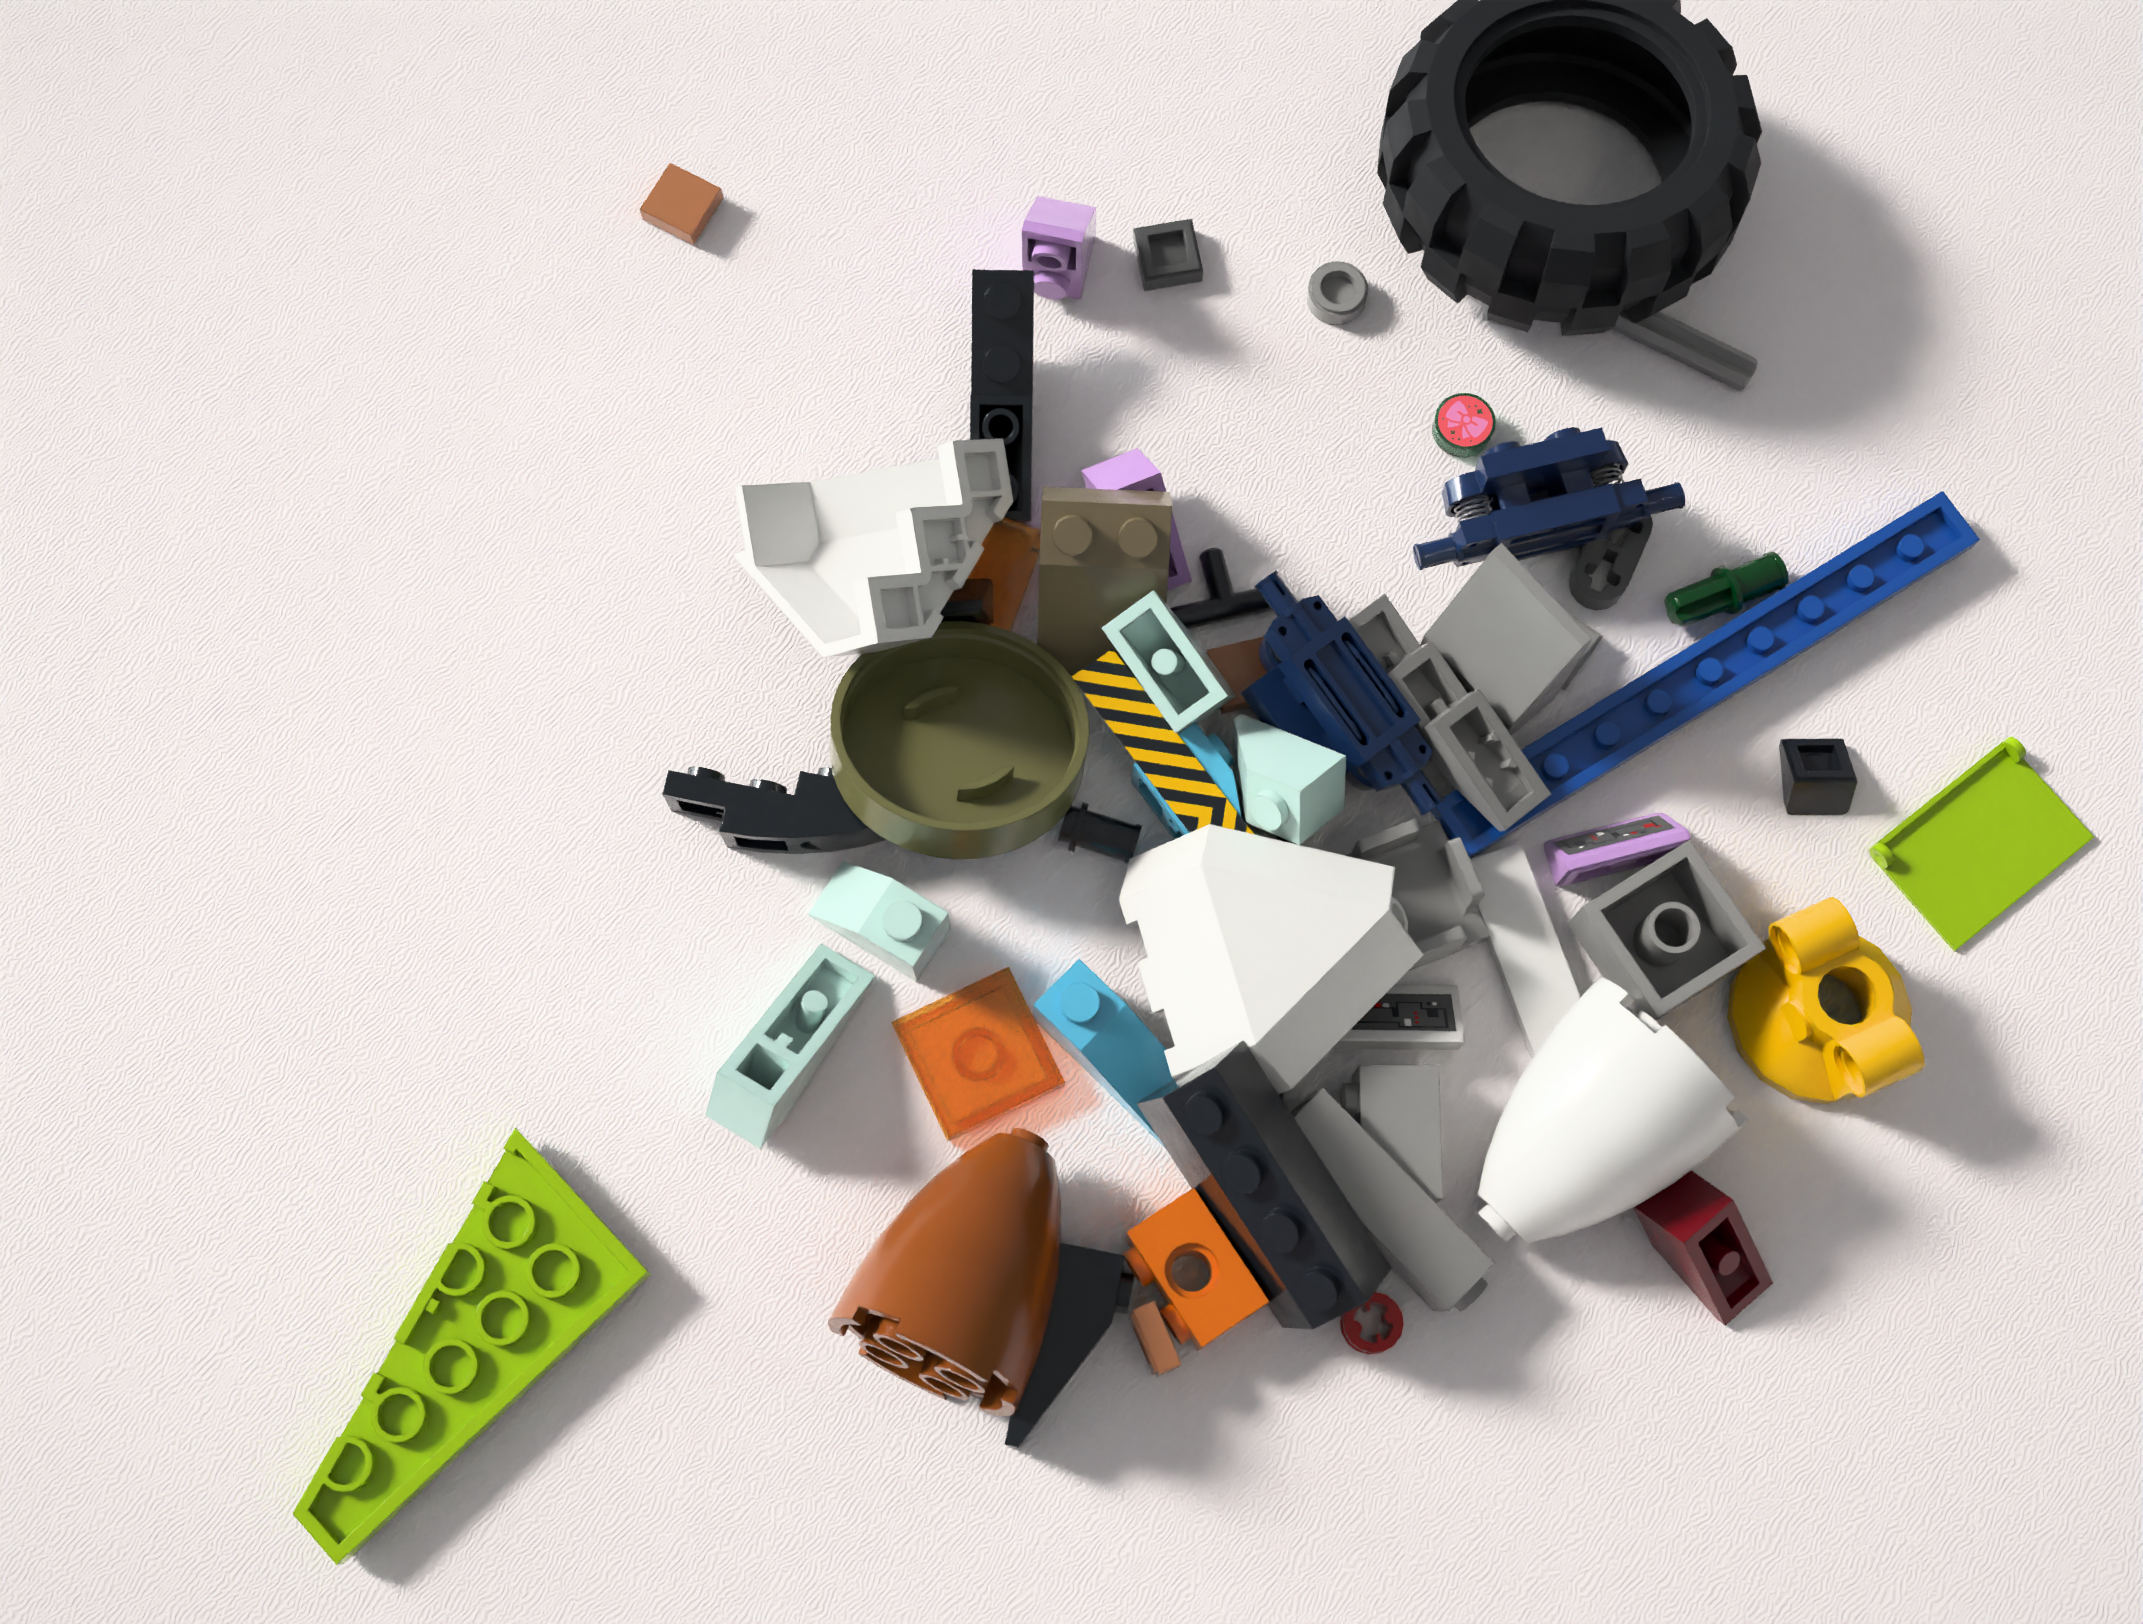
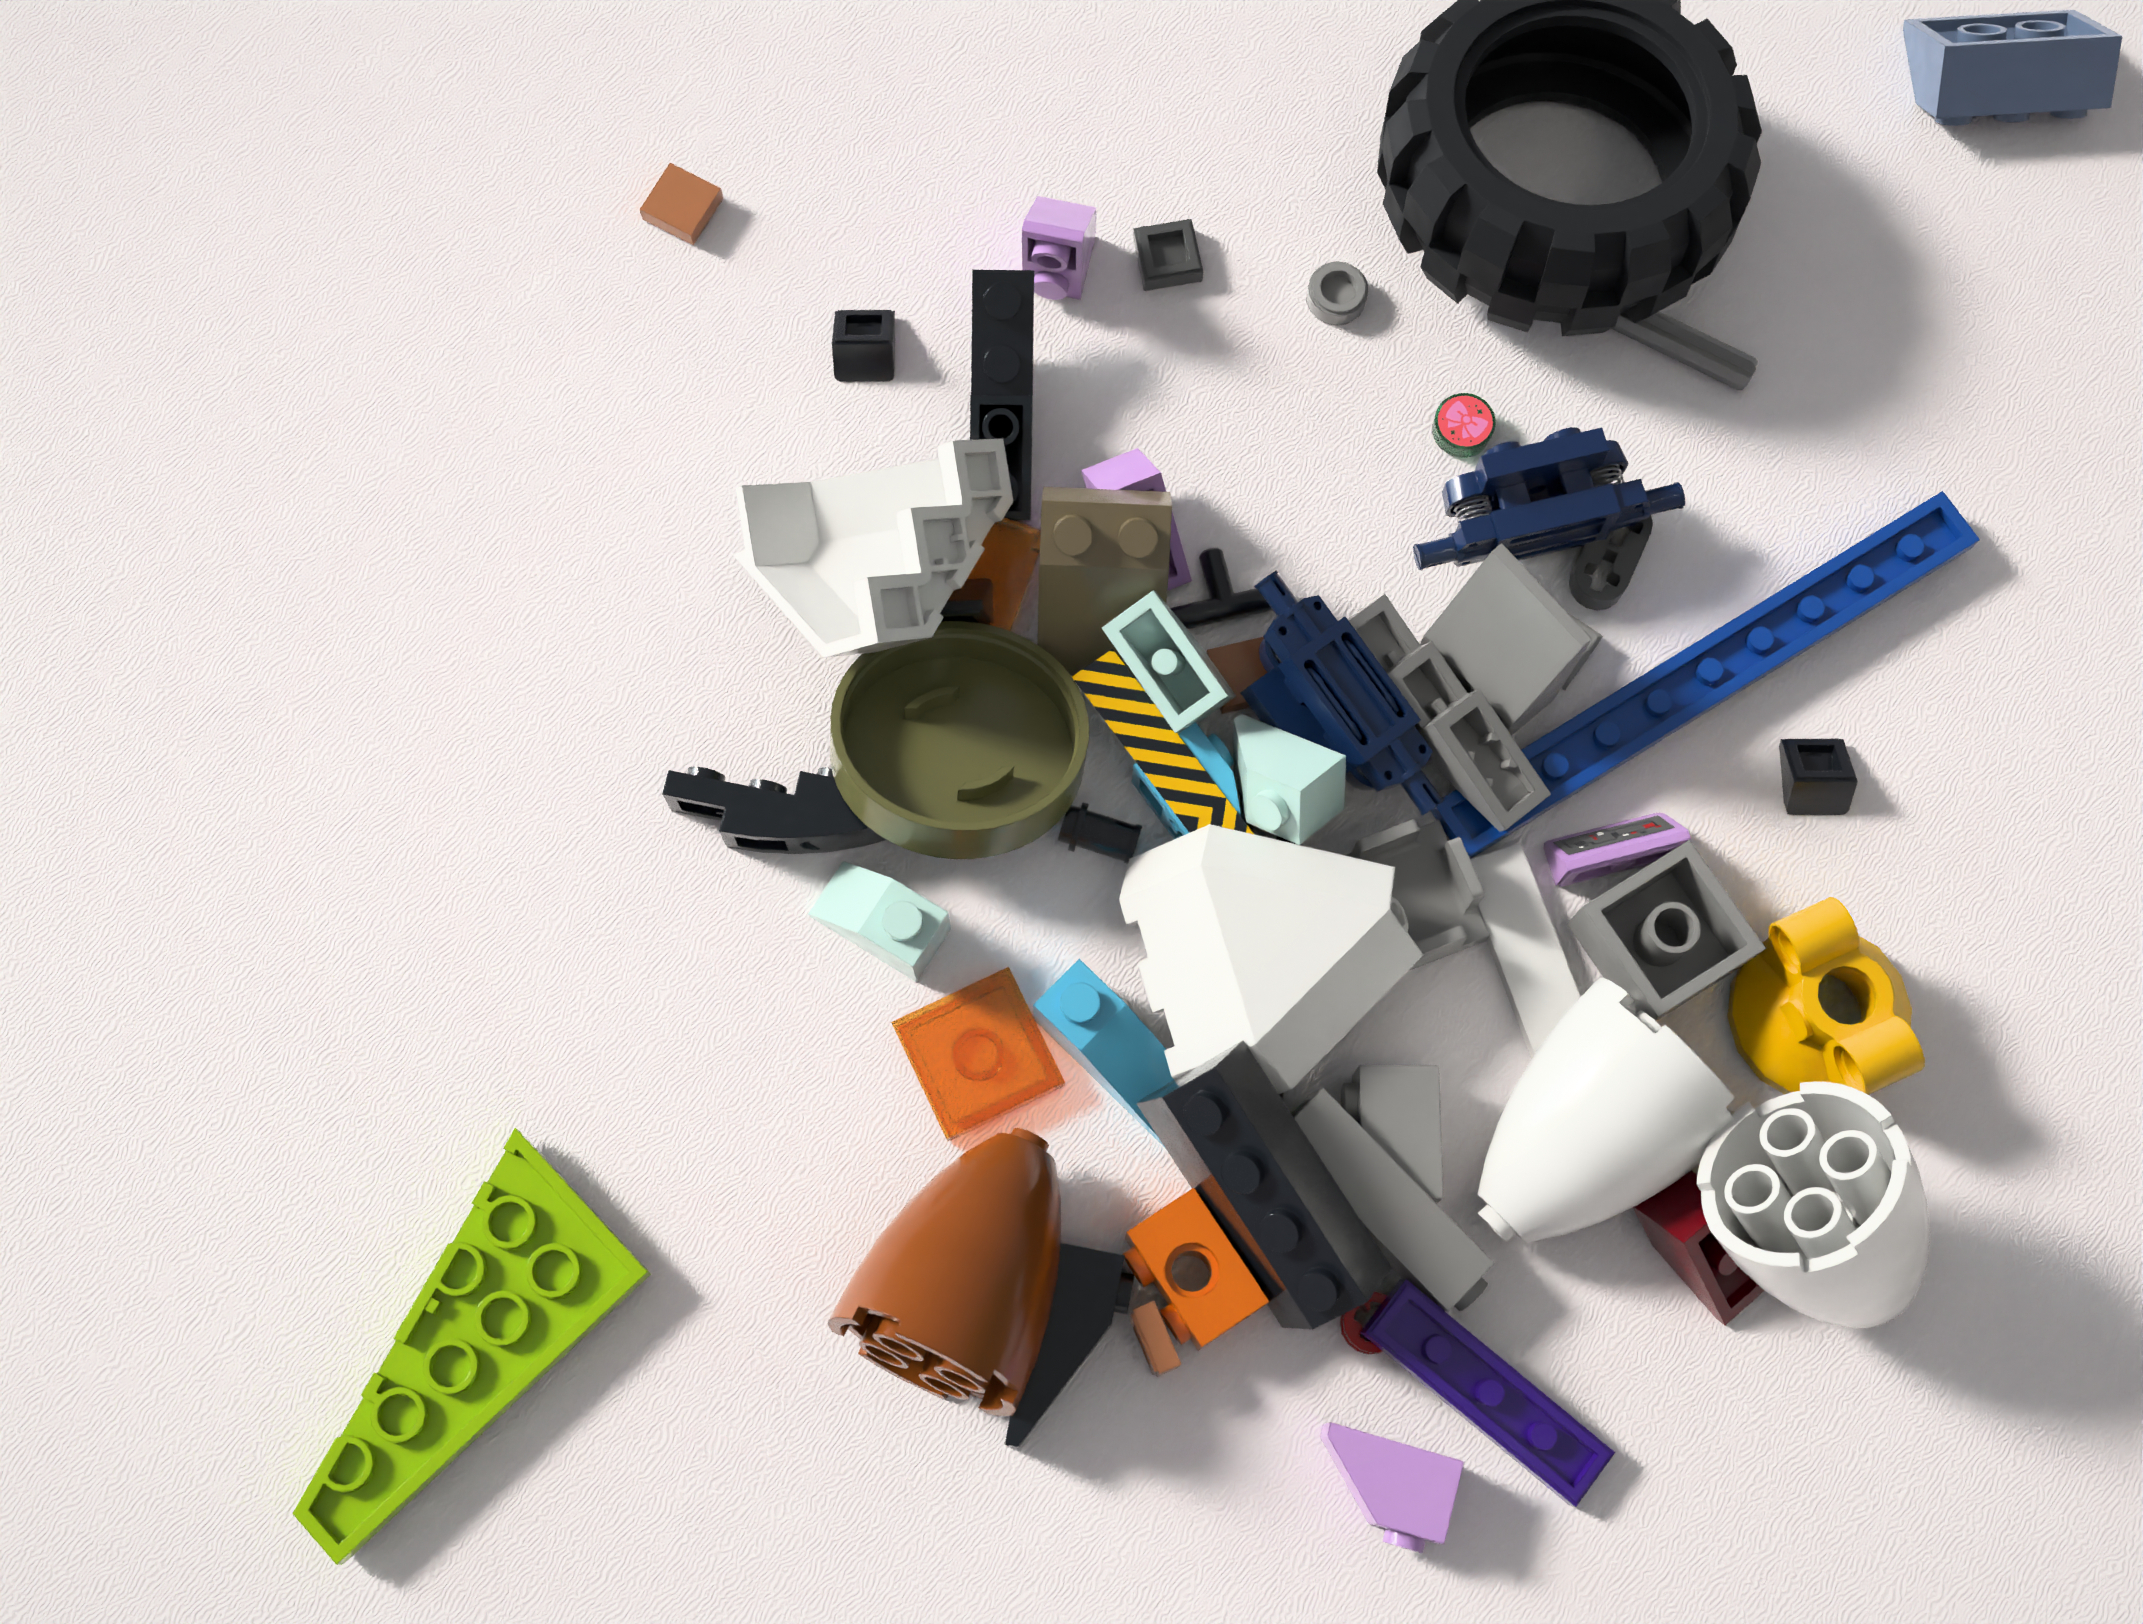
(787, 1046): light aqua slope -> none
(864, 345): none -> black slope
(1396, 1484): none -> lavender slope
(1410, 1020): slope -> none
(1488, 1392): none -> dark purple tile
(1727, 589): dark green axle -> none
(1820, 1204): none -> white cylinder
(1980, 844): lime piece -> none
(2011, 65): none -> sand blue slope

